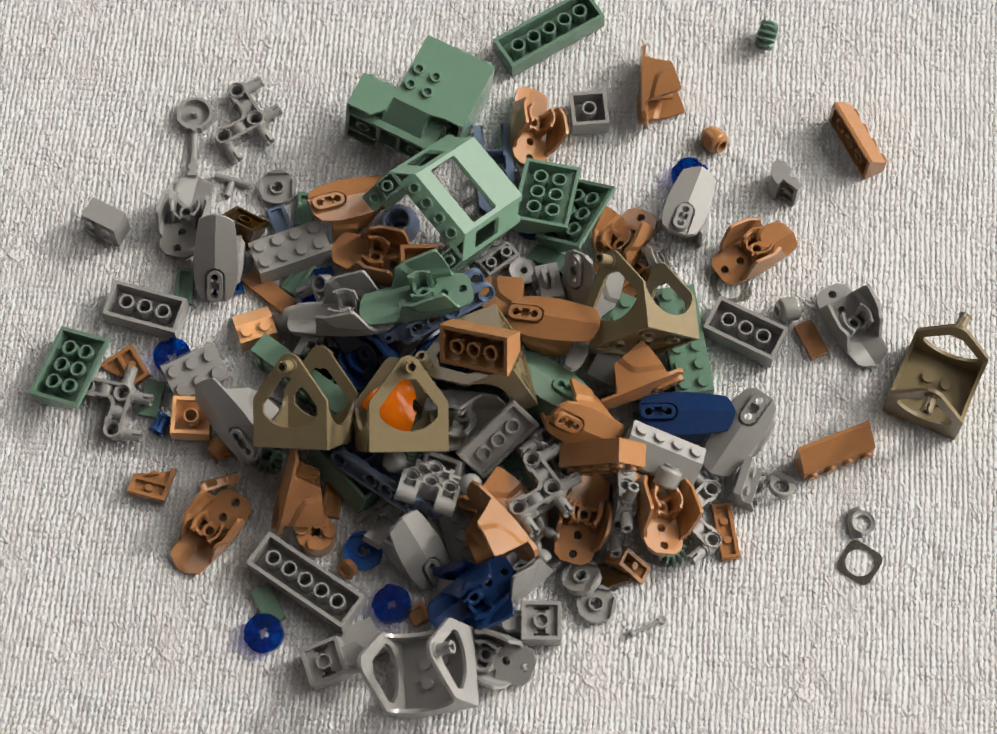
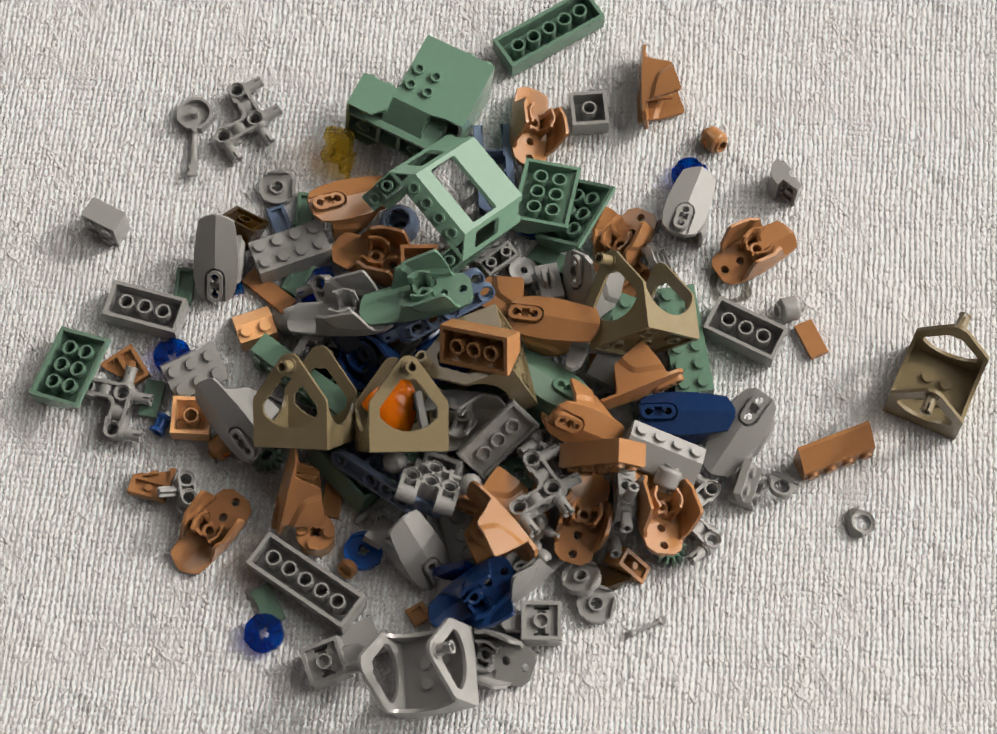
(179, 213): light grey piece -> none
(180, 490): none -> light grey beam
(212, 484): medium nougat wing -> none
(231, 182): light grey piece -> none
(339, 148): none -> clear yellow helmet
(393, 615): clear blue plate -> none
(420, 409): none -> light grey tile
(725, 526): medium nougat tile -> none
(766, 35): sand green gear -> none
(856, 139): medium nougat slope -> none
(858, 326): light grey piece -> none
(862, 580): clear smoke piece -> none

